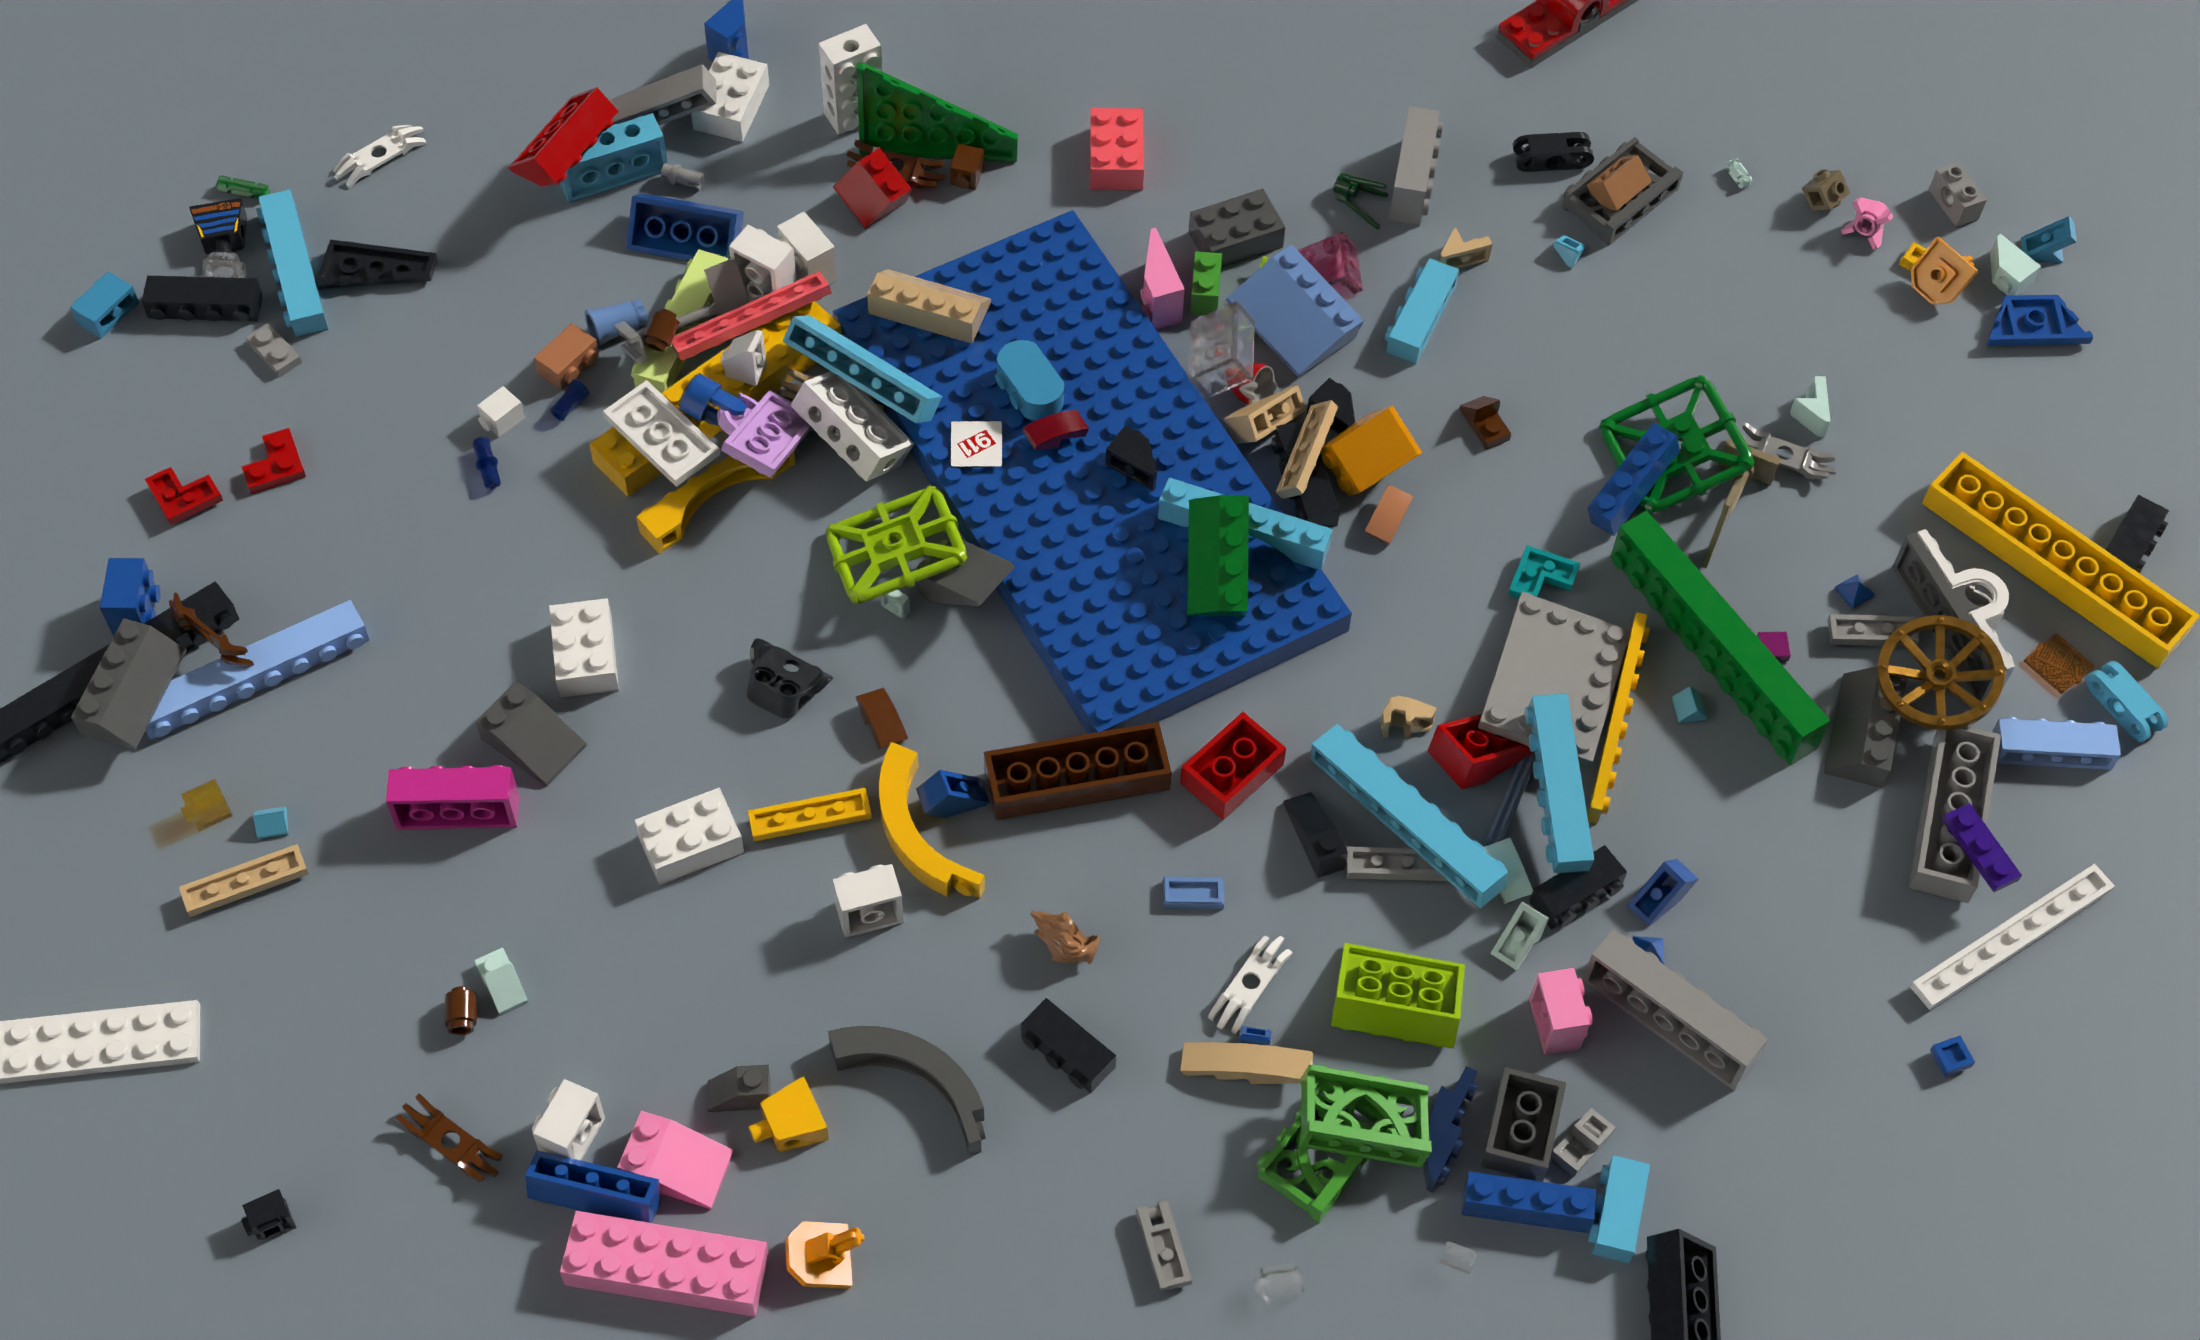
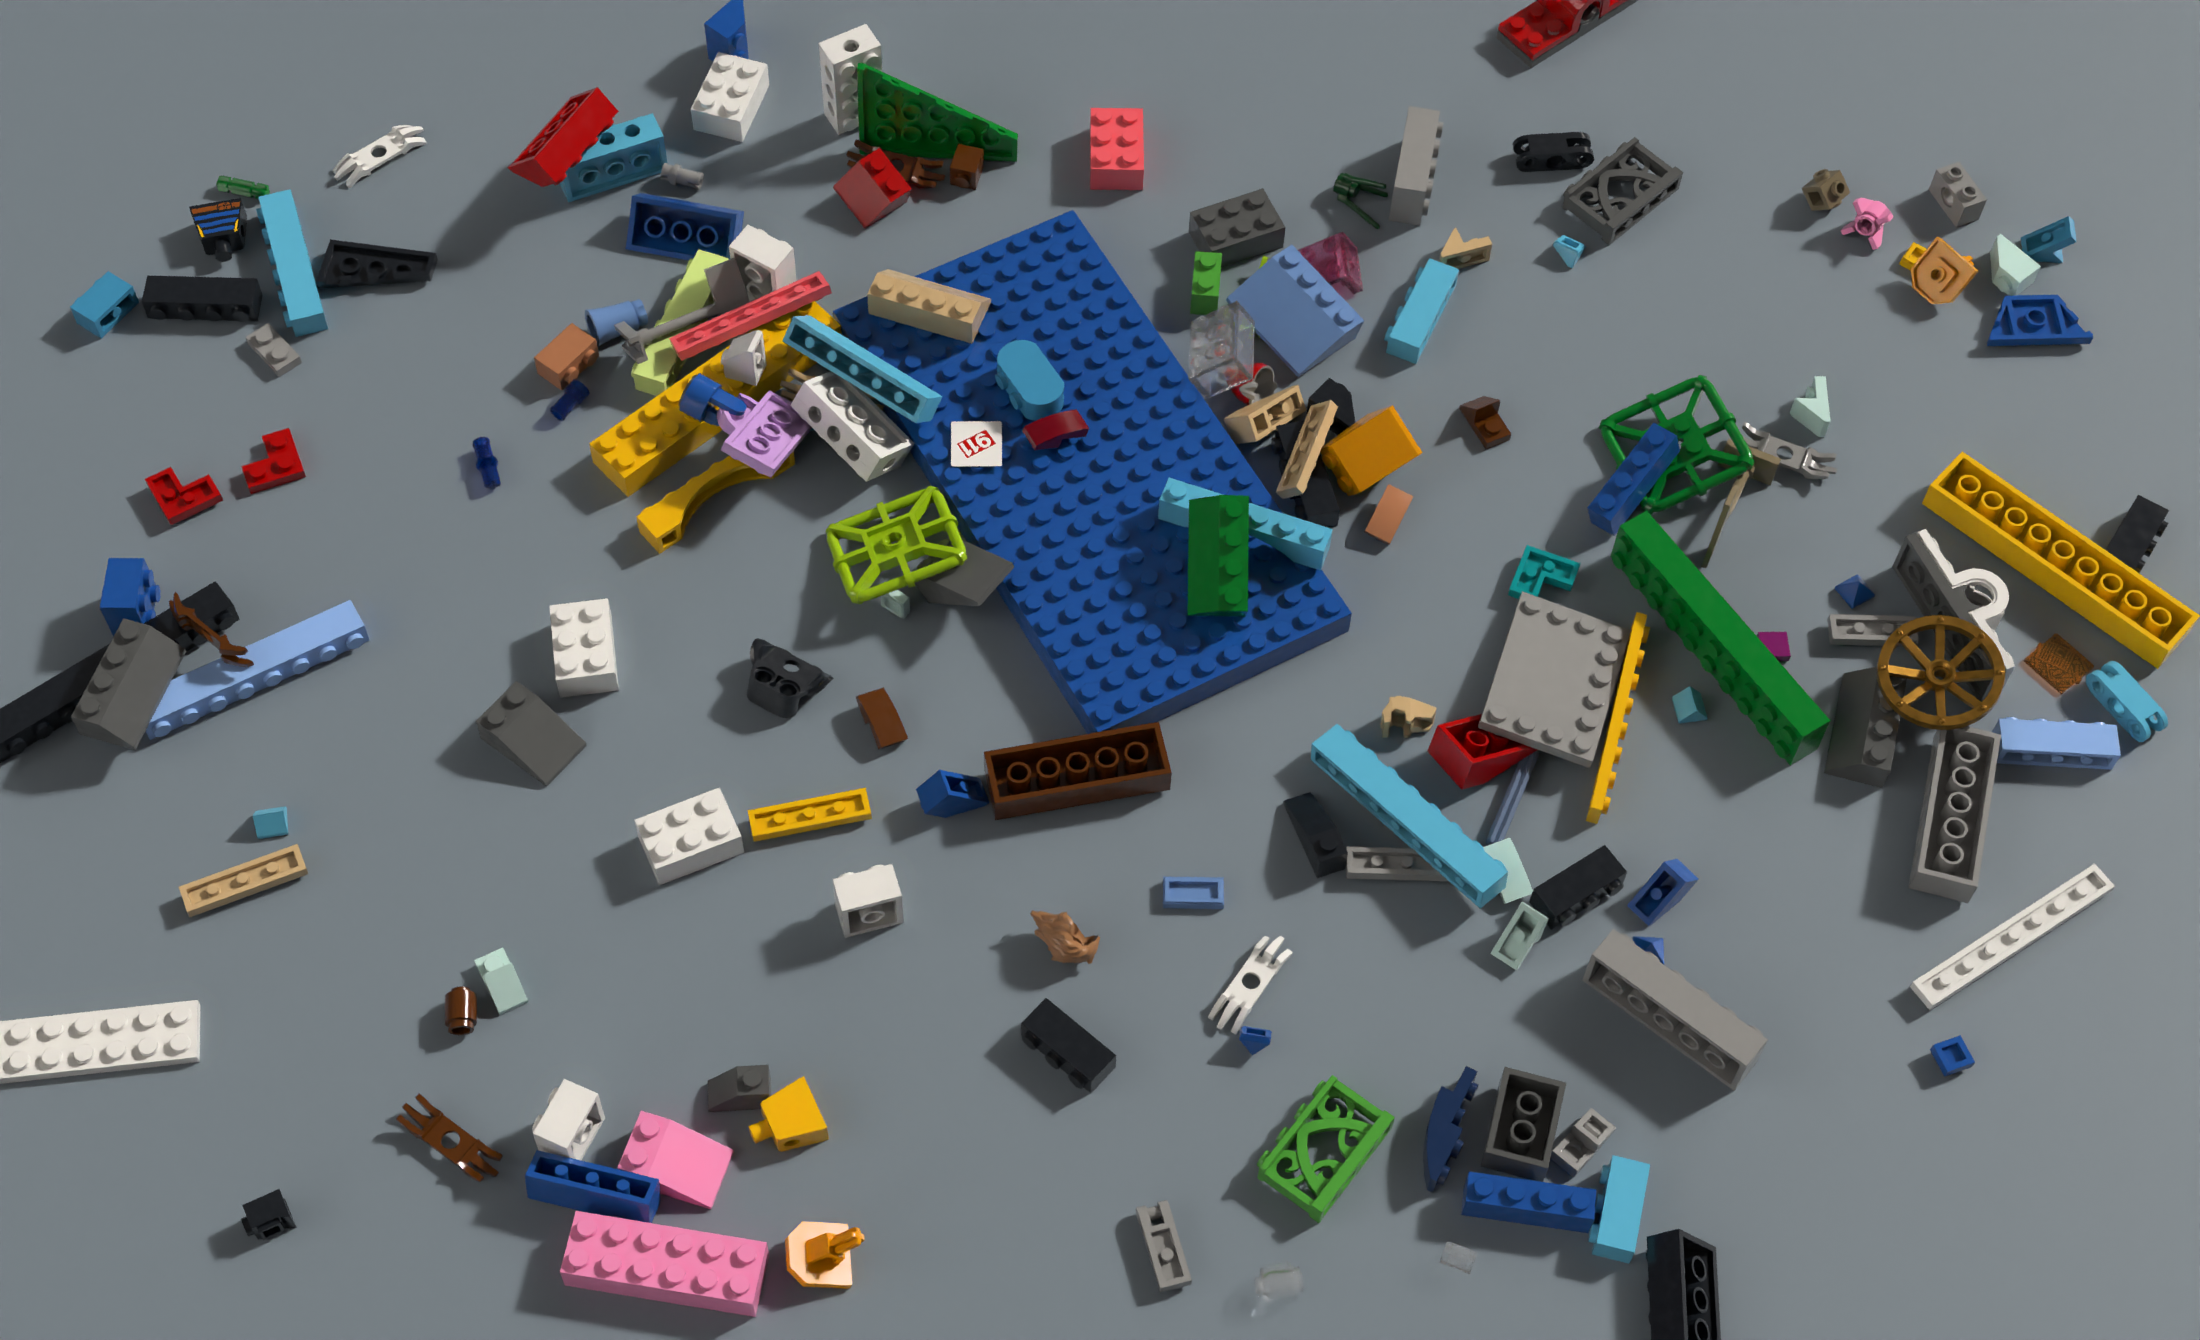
(205, 805): clear yellow brick -> none
(223, 265): clear head -> none
(452, 797): dark pink brick -> none
(500, 412): white brick -> none
(661, 330): reddish brown brick -> none
(661, 433): white plate -> none
(668, 97): light grey brick -> none
(811, 247): white brick -> none
(906, 842): yellow arch -> none
(907, 1052): dark grey arch -> none
(1132, 457): black slope -> none
(1162, 286): bright pink slope -> none
(1232, 765): red brick -> none
(1245, 1061): tan slope -> none
(1380, 1092): bright green fence -> none
(1399, 995): lime slope -> none
(1560, 783): medium azure brick -> none
(1560, 1011): bright pink brick -> none
(1620, 182): medium nougat brick -> none
(1738, 173): light aqua piece -> none
(1981, 847): dark purple plate -> none

